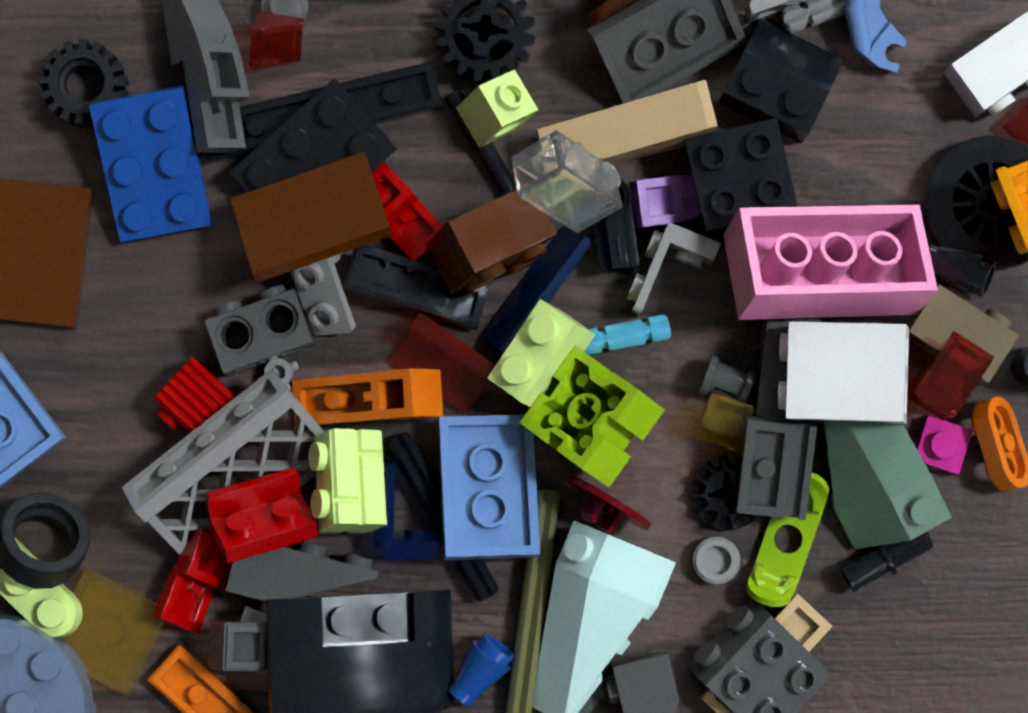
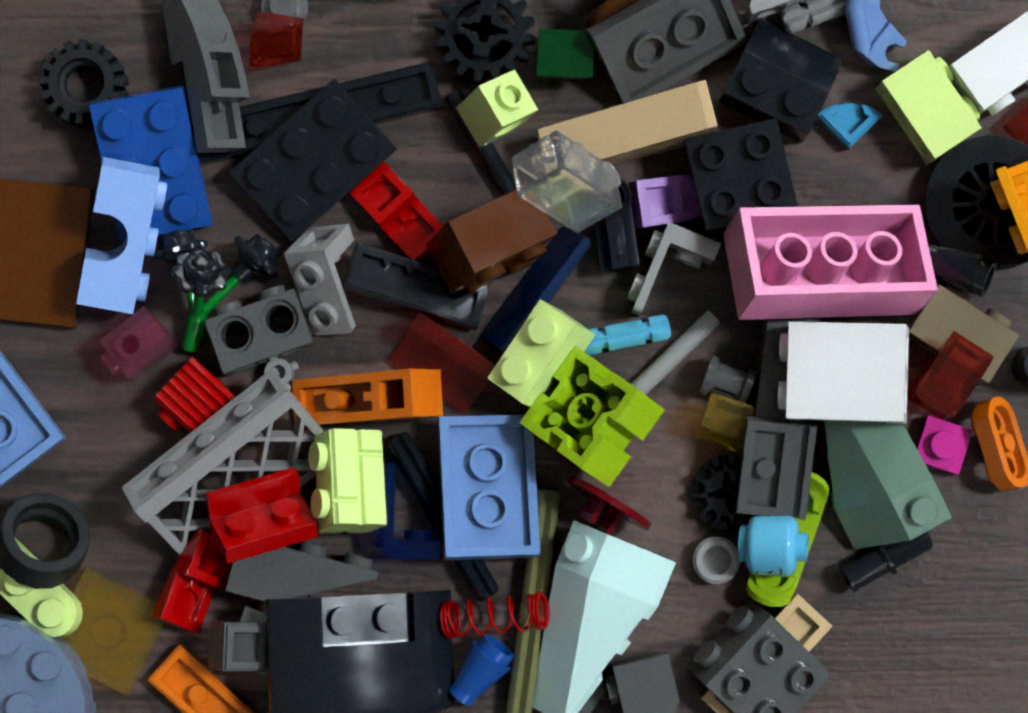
(114, 277): none -> light blue arch
(137, 345): none -> clear pink brick
(205, 272): none -> black plant
(310, 217): reddish brown tile -> none
(533, 601): none -> red piece
(564, 55): none -> dark green panel
(676, 352): none -> light grey bar
(772, 545): none -> medium azure head
(848, 121): none -> dark azure tile
(929, 106): none -> yellowish green brick

